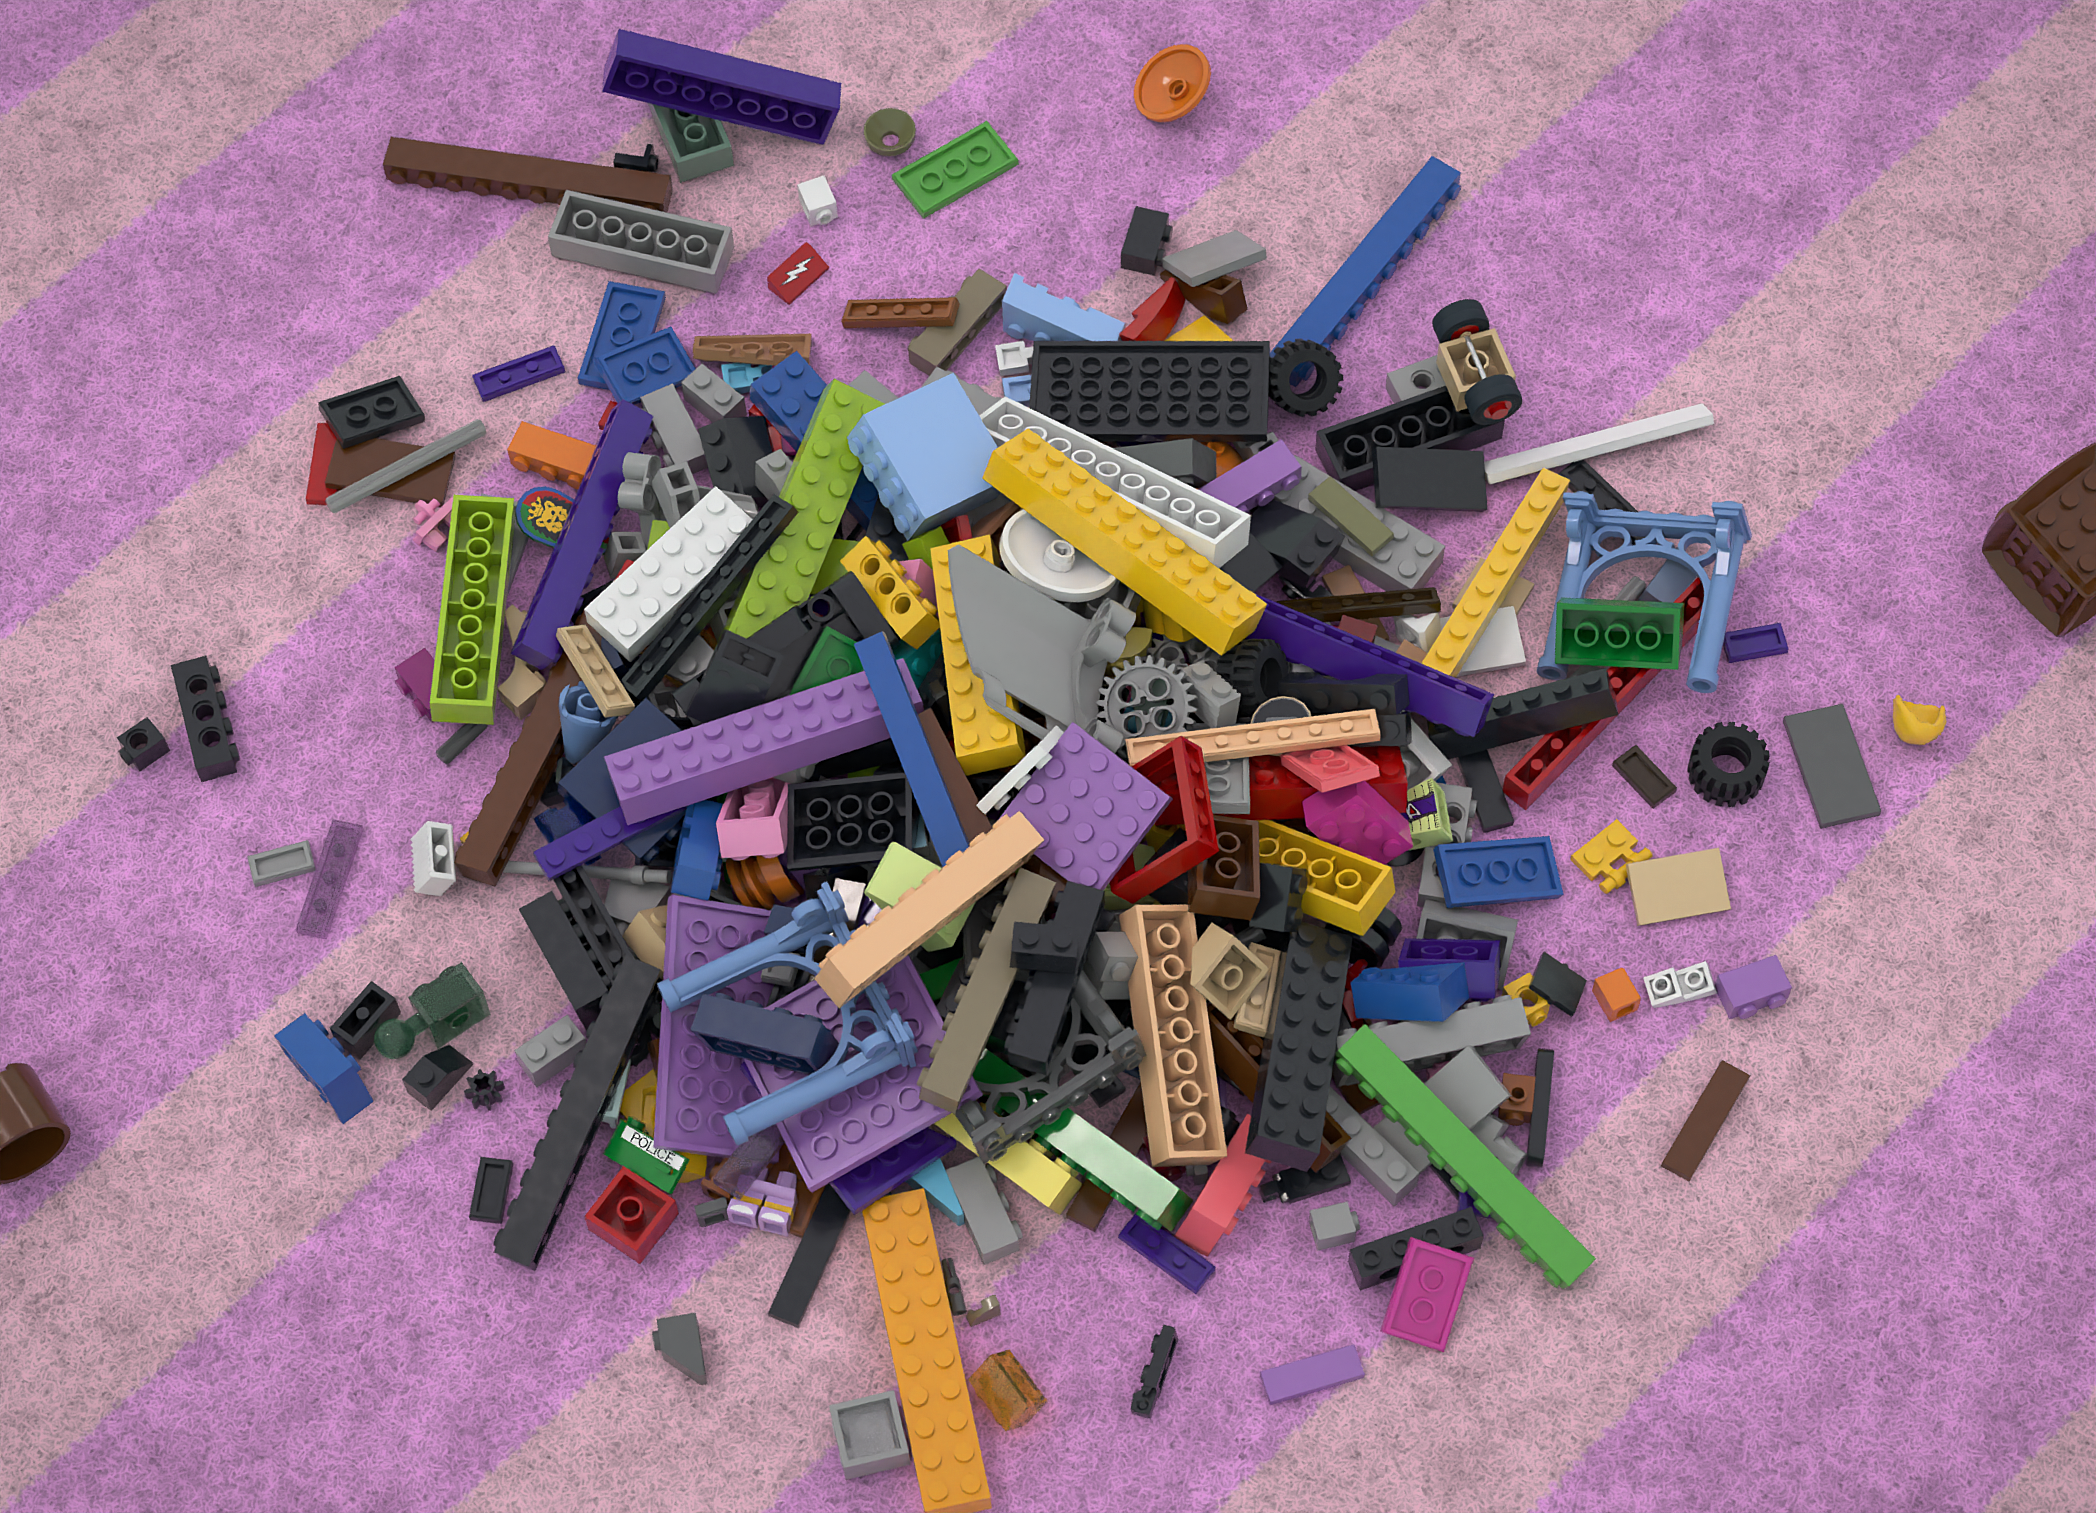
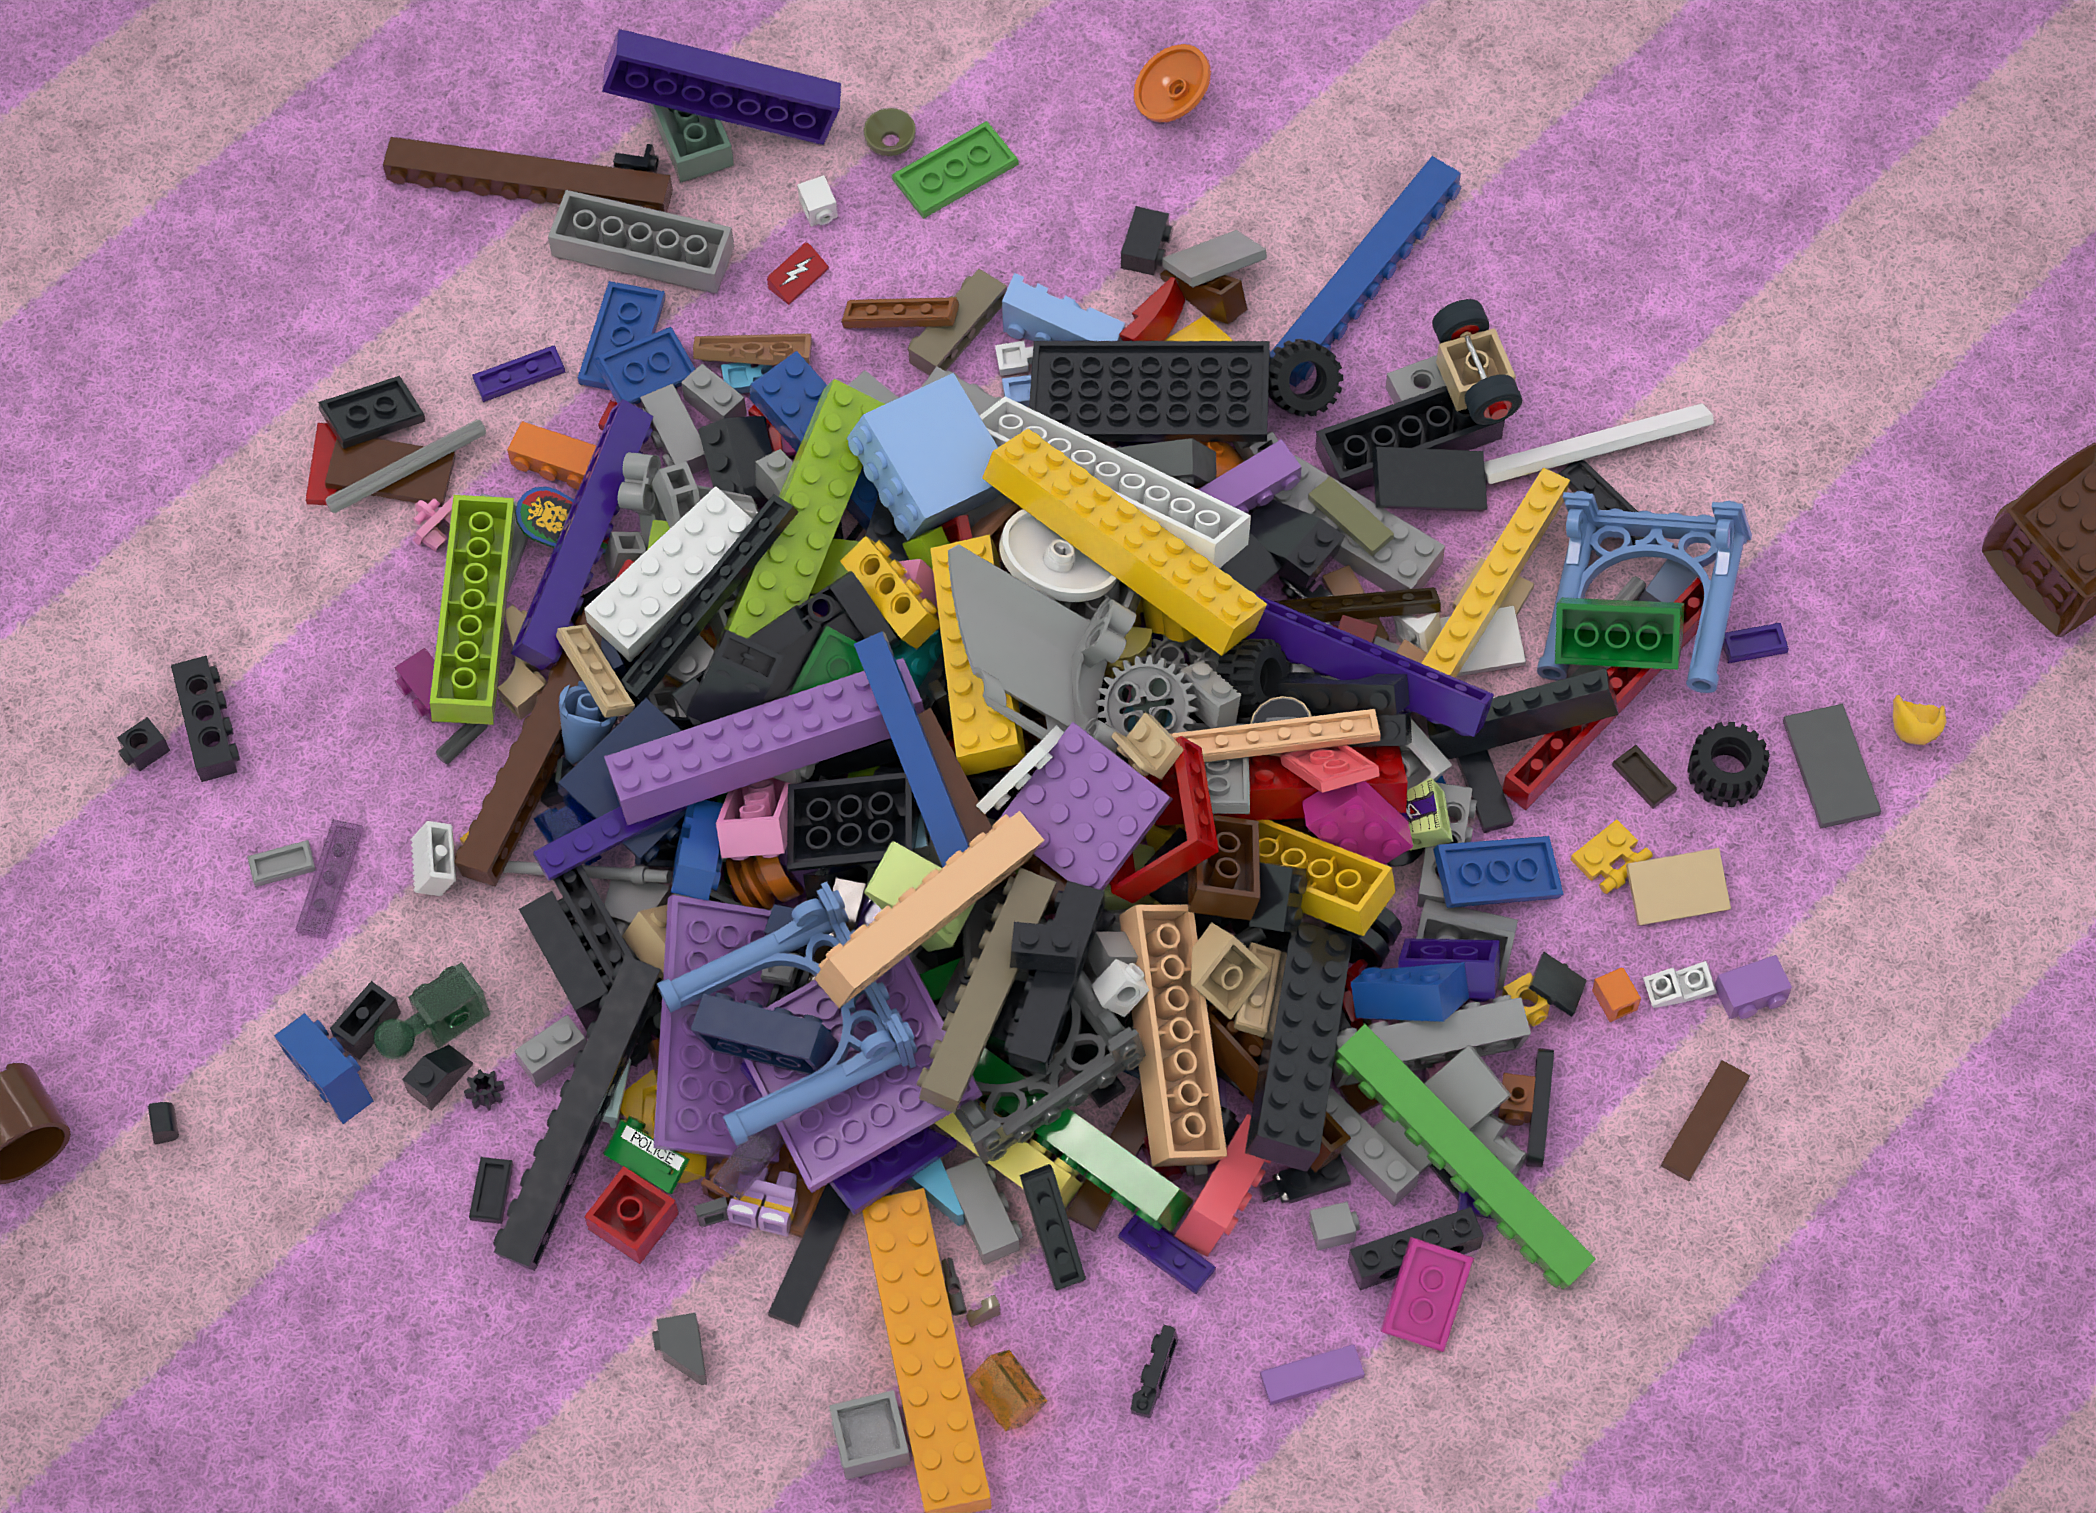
(163, 1122): none -> black brick
(1052, 1227): none -> black tile
(1120, 987): none -> white brick
(1149, 747): none -> tan bracket

